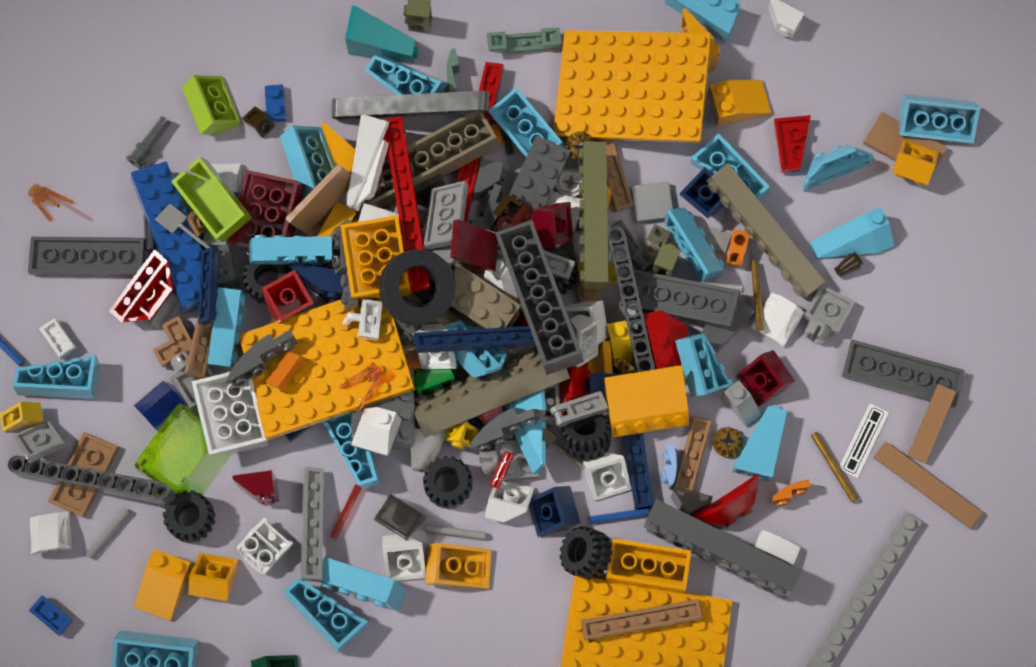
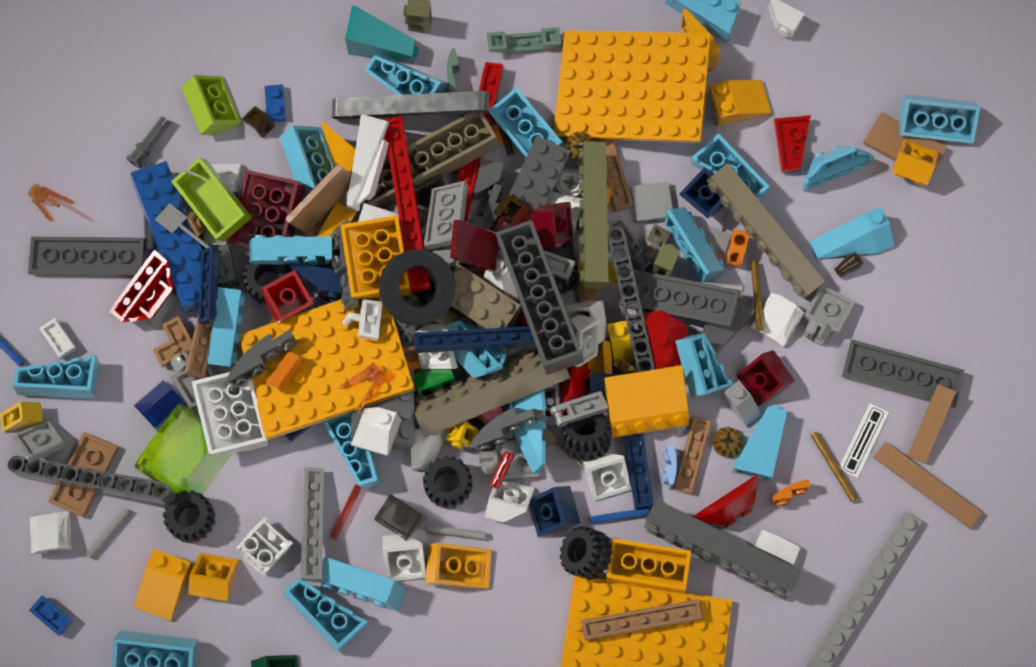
(259, 485): dark red slope -> none
(690, 501): clear smoke slope -> none

